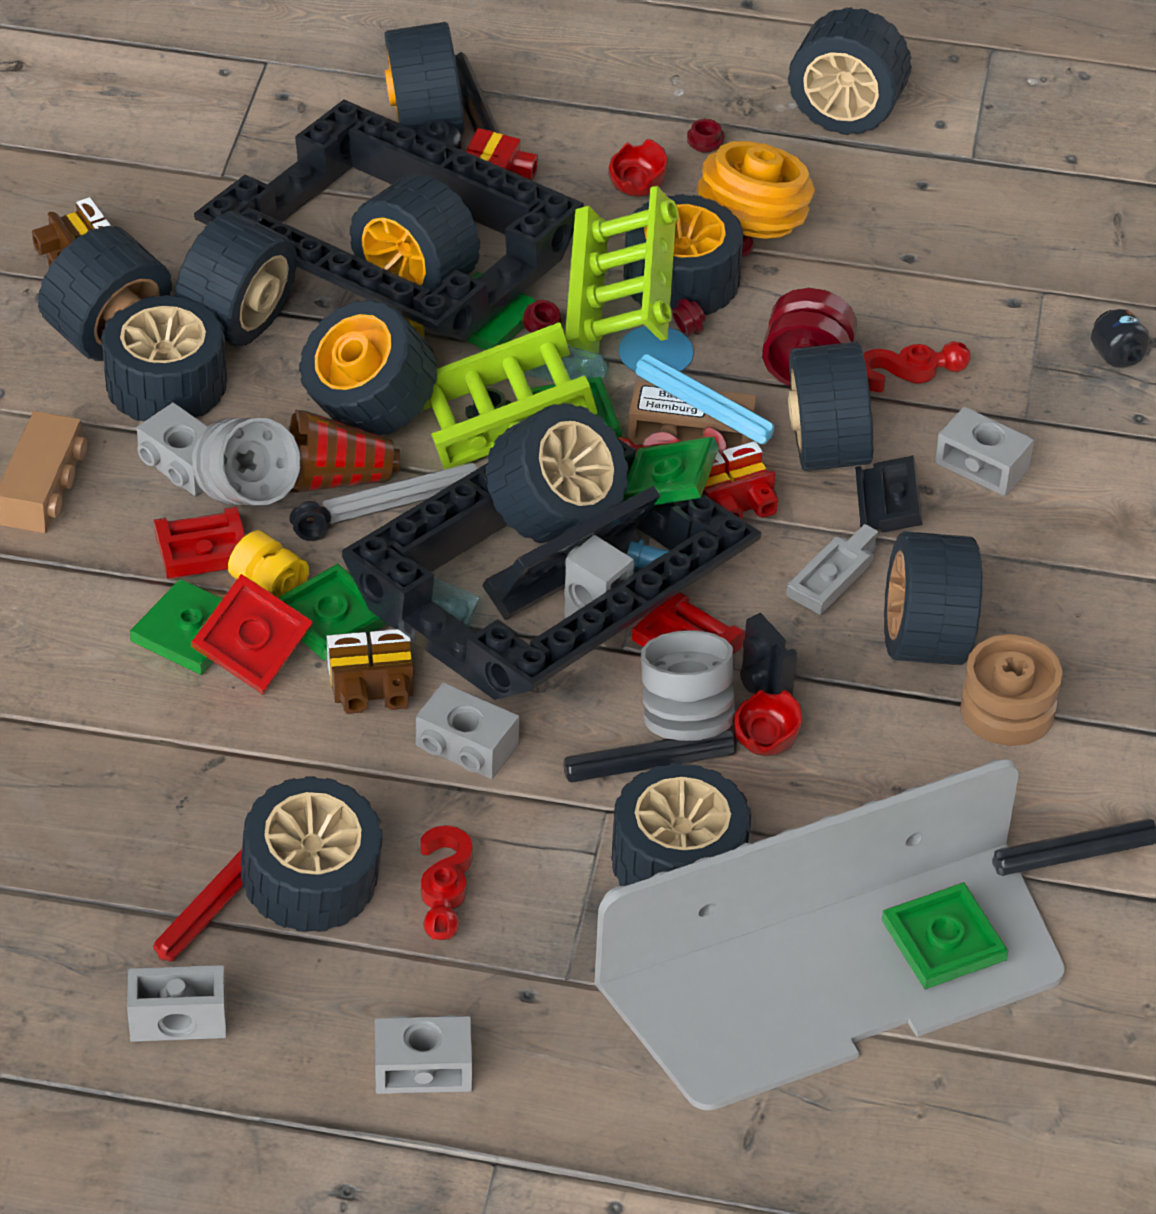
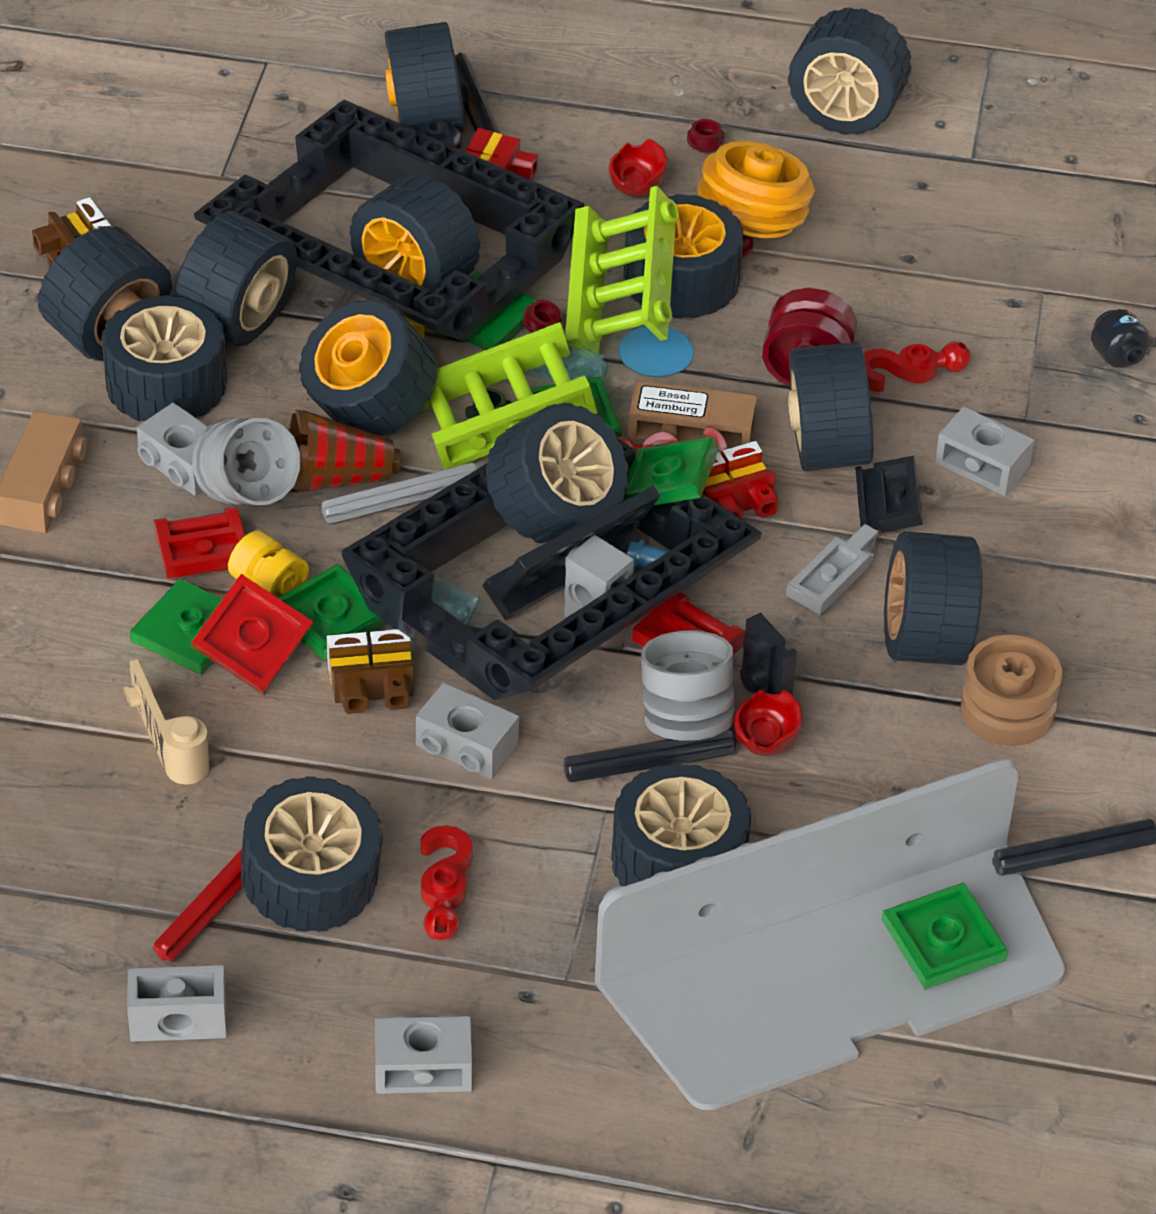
(178, 741): none -> tan door
(313, 529): black plate -> none
(688, 317): dark red plate -> none
(705, 399): medium azure axle -> none

